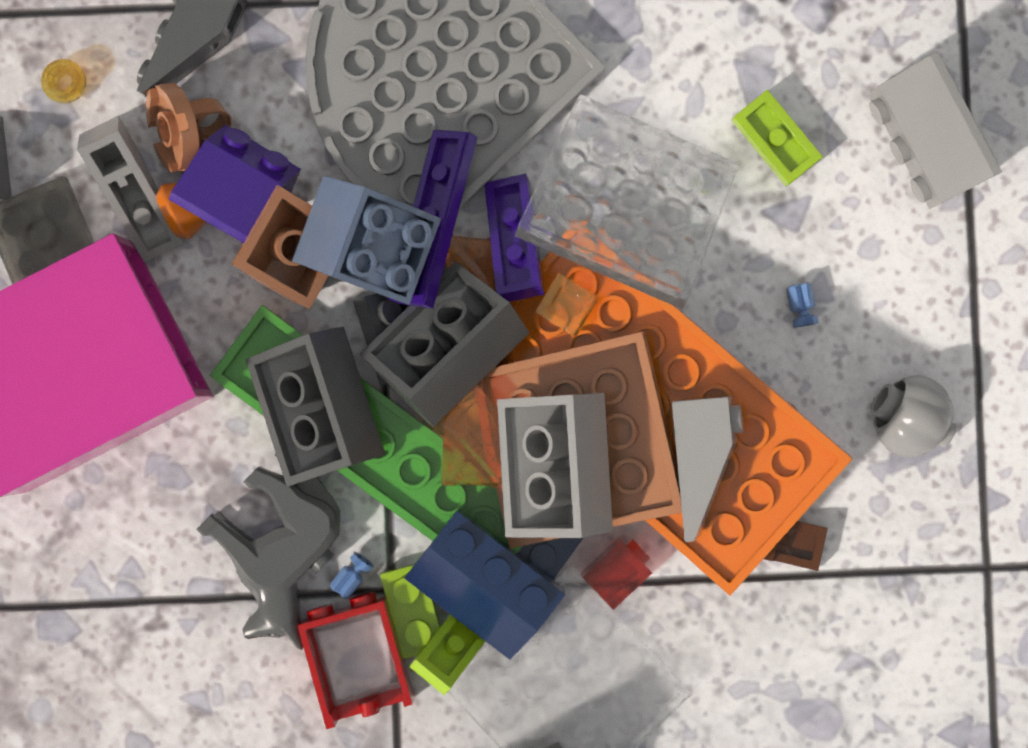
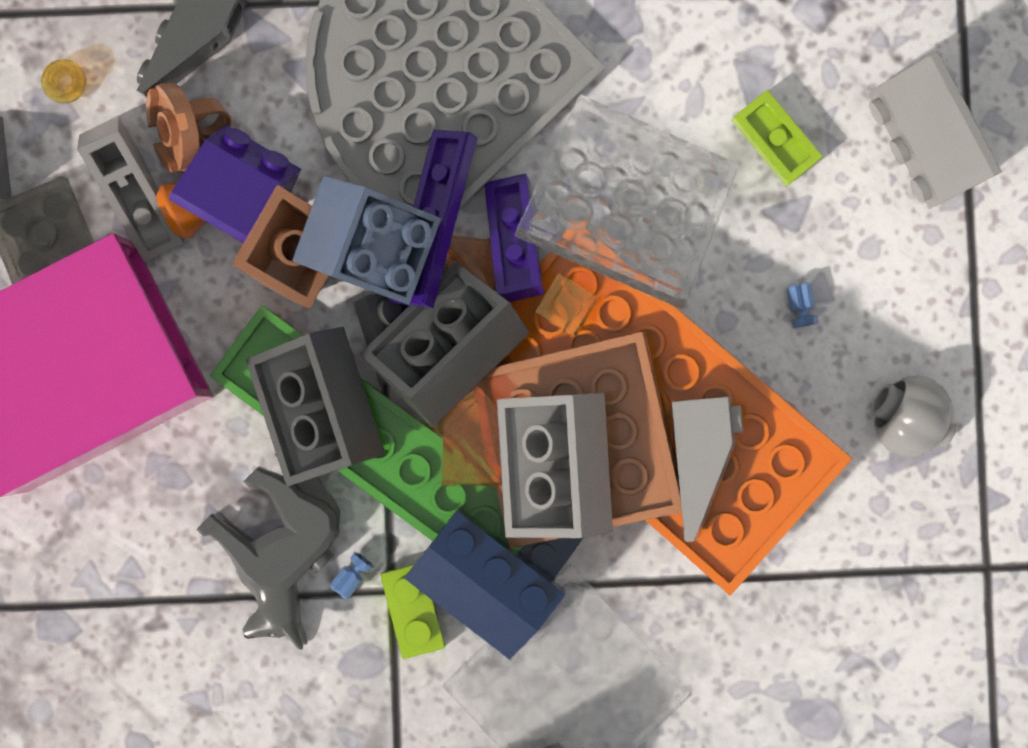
(355, 659): window -> none
(447, 654): lime plate -> none
(617, 571): clear red brick -> none
(800, 546): reddish brown slope -> none

